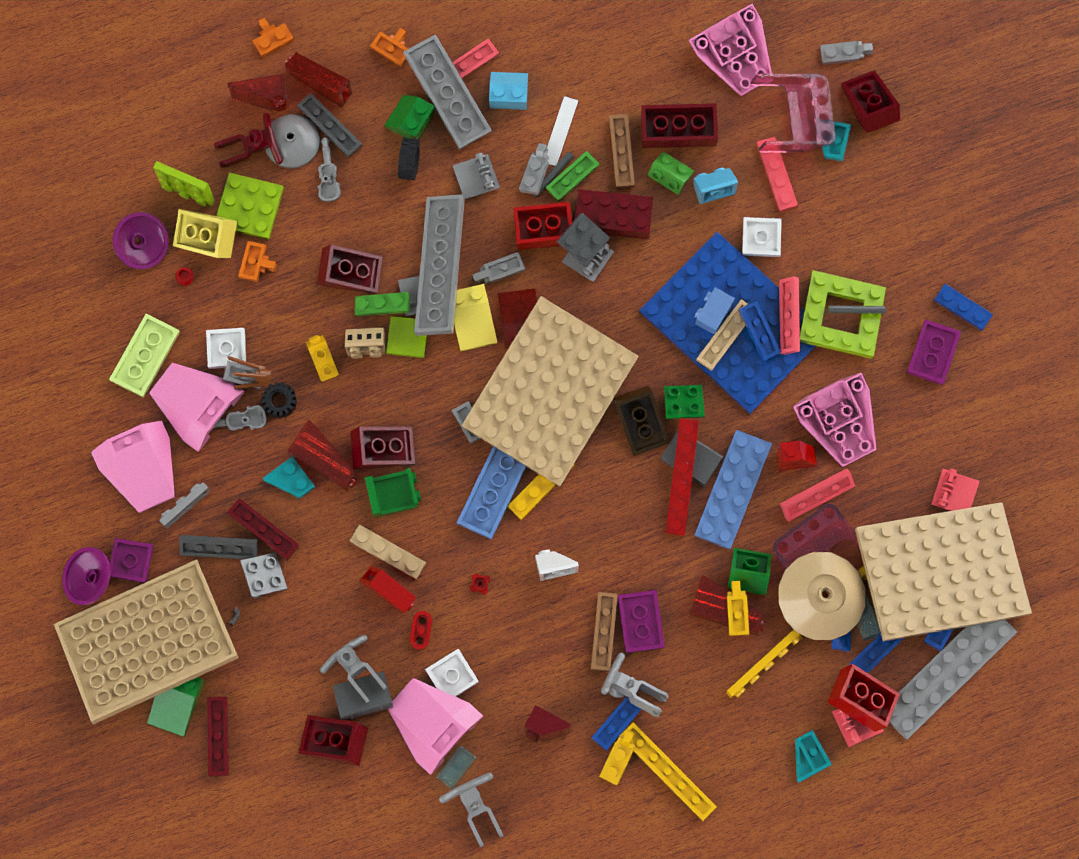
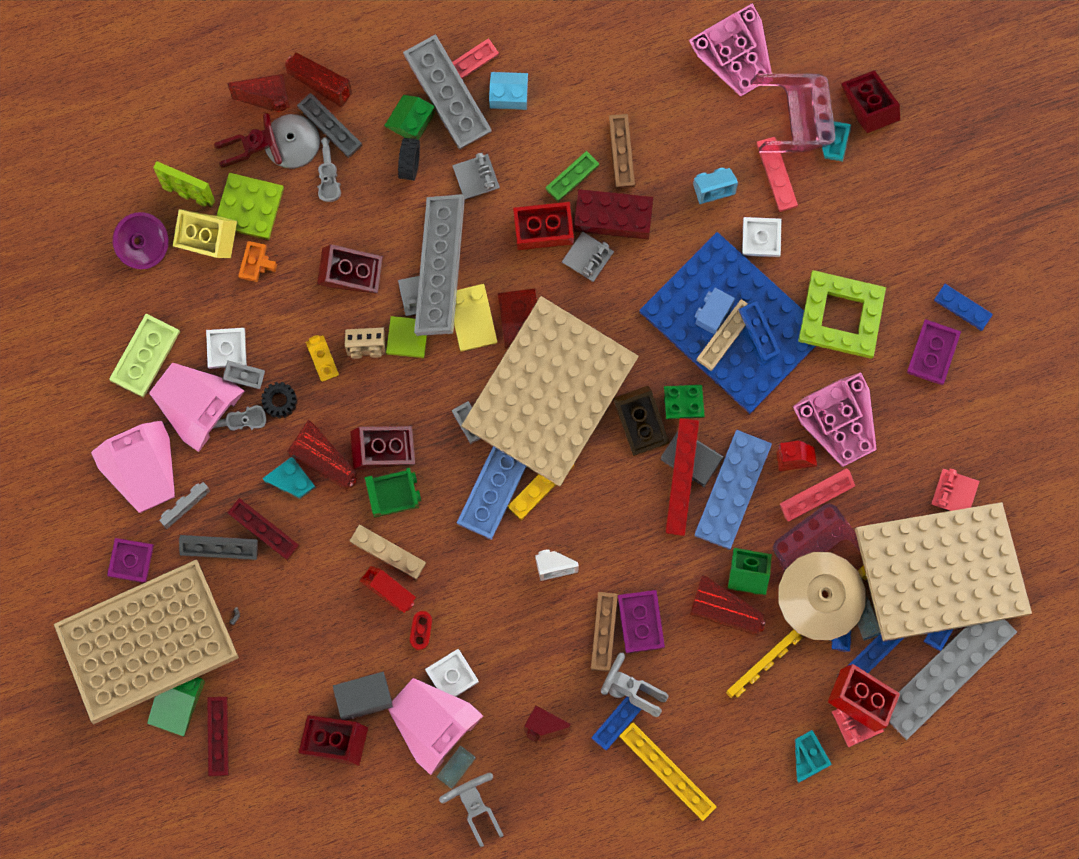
(86, 576): magenta dish -> none
(184, 276): red plate -> none
(261, 376): dark orange plant -> none
(263, 575): light grey hinge -> none
(272, 38): orange hinge -> none
(352, 664): light grey piece -> none
(382, 304): bright green plate -> none
(391, 46): orange hinge -> none
(479, 578): red plate -> none
(499, 269): light grey hinge -> none
(535, 171): light grey hinge -> none
(555, 171): dark grey bar -> none
(561, 129): white sticker -> none
(583, 239): dark grey plate -> none
(618, 758): yellow hinge -> none
(670, 172): bright green bracket -> none
(679, 125): dark red brick -> none
(737, 611): yellow hinge -> none
(789, 315): coral plate -> none
(844, 52): light grey hinge -> none
(857, 309): dark grey bar -> none

